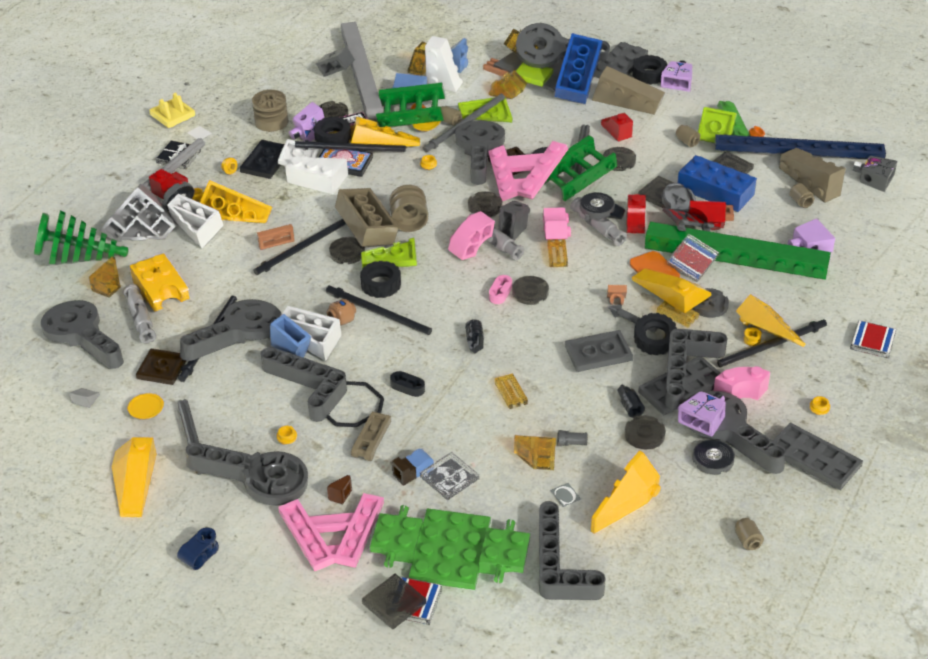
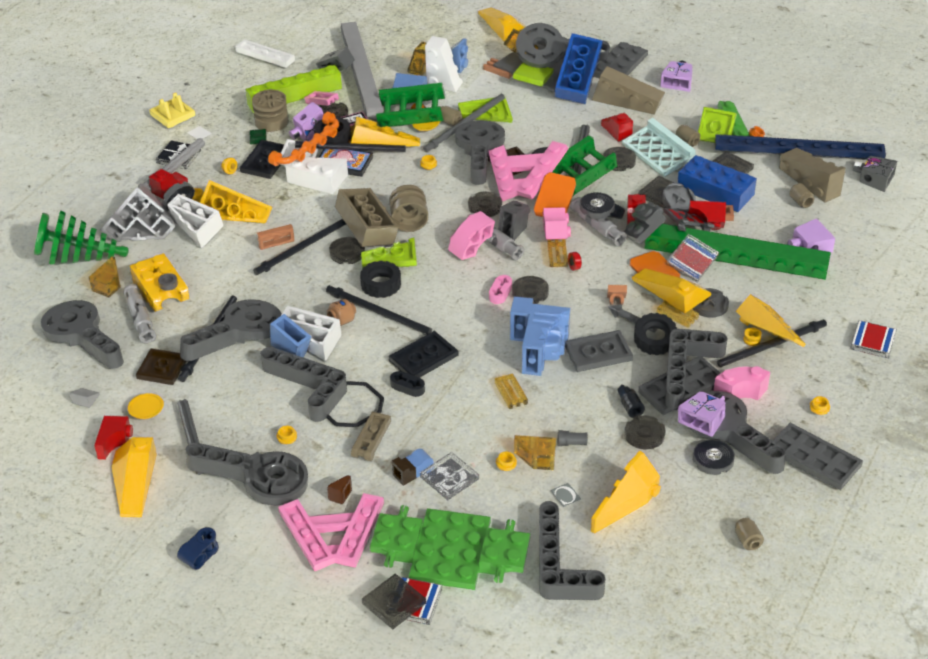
(112, 434): none -> red arch
(168, 281): none -> dark grey tile
(257, 135): none -> dark green tile
(265, 53): none -> white plate
(300, 85): none -> lime brick
(321, 98): none -> bright pink tile
(329, 119): none -> orange bar
(424, 355): none -> black tile
(474, 335): black hinge -> none
(500, 22): none -> yellow wedge
(506, 461): none -> yellow plate
(510, 85): clear yellow slope -> none
(541, 330): none -> medium blue brick
(555, 193): none -> orange piece
(574, 261): none -> red tile
(647, 220): none -> dark grey plate
(649, 62): black tyre -> none
(669, 141): none -> light aqua fence

